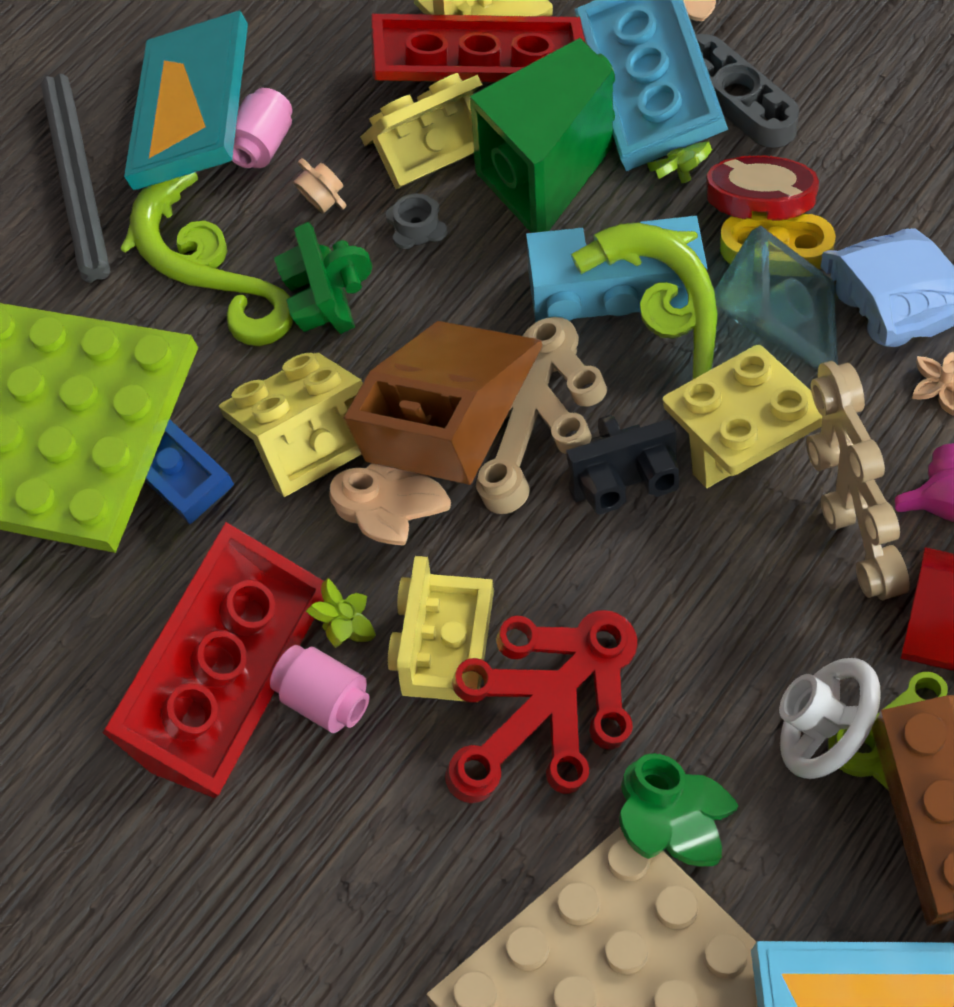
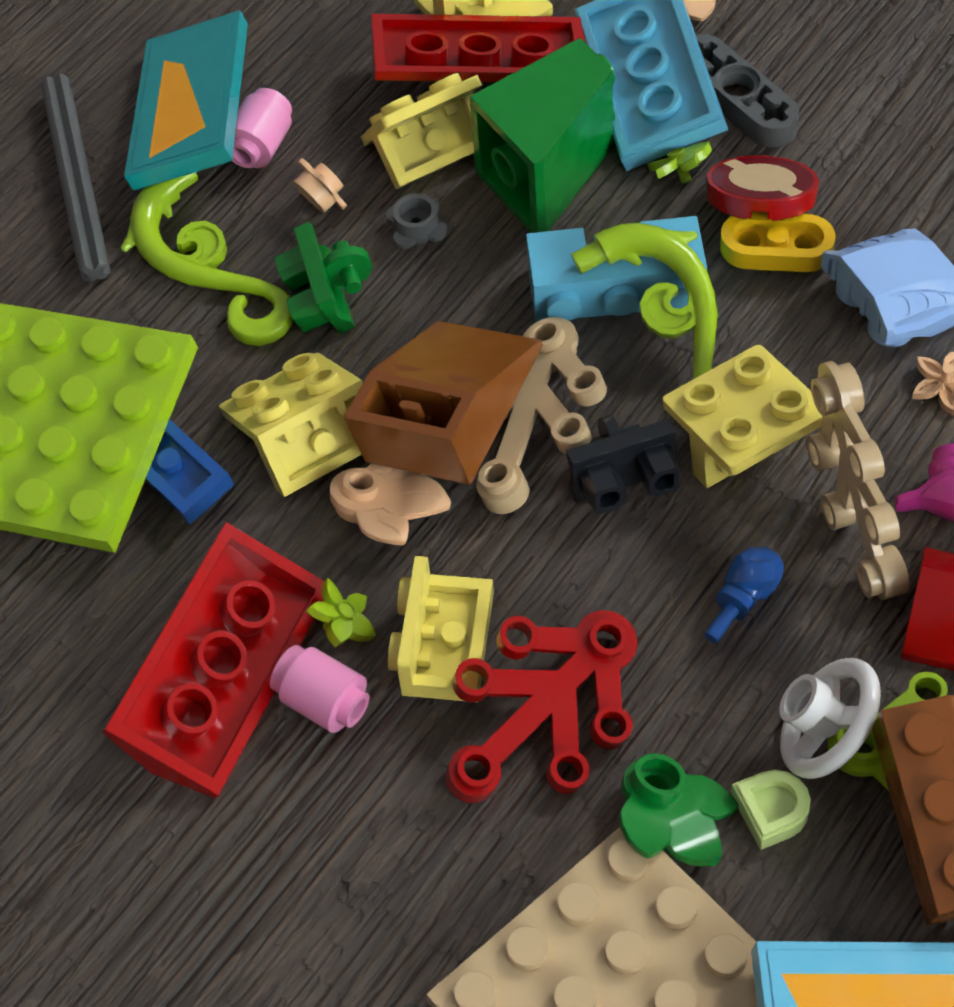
(749, 578): none -> blue piece
(772, 805): none -> yellowish green tile
(780, 299): clear light blue slope -> none

